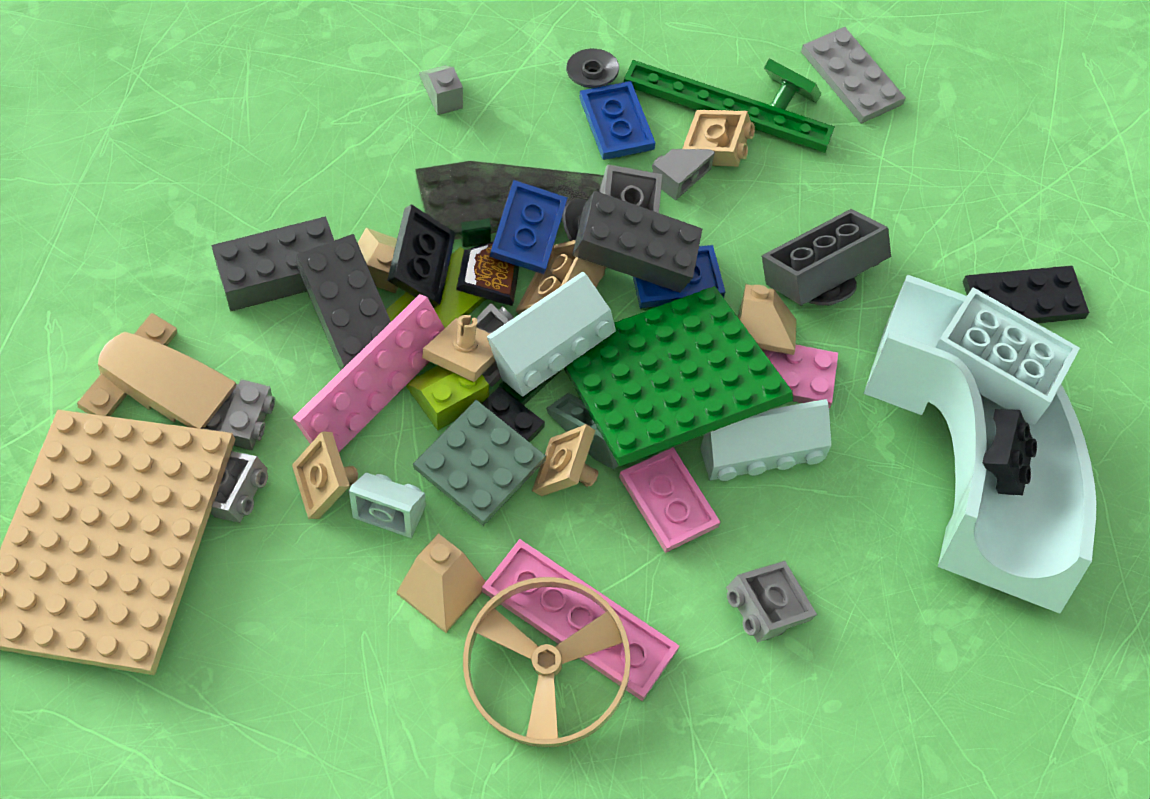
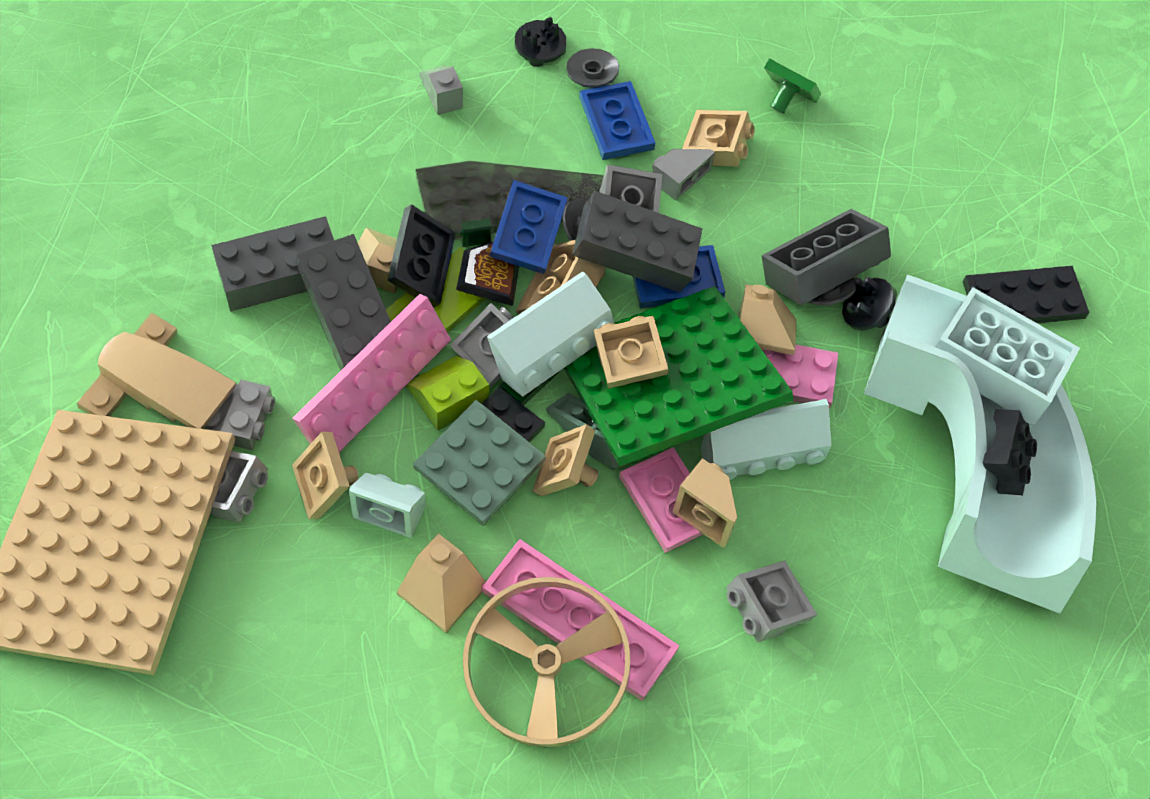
(461, 349): tan tile -> none
(540, 41): none -> black plate
(630, 351): none -> tan plate
(707, 97): green plate -> none
(707, 502): none -> tan slope
(853, 75): light grey plate -> none
(869, 304): none -> black plate

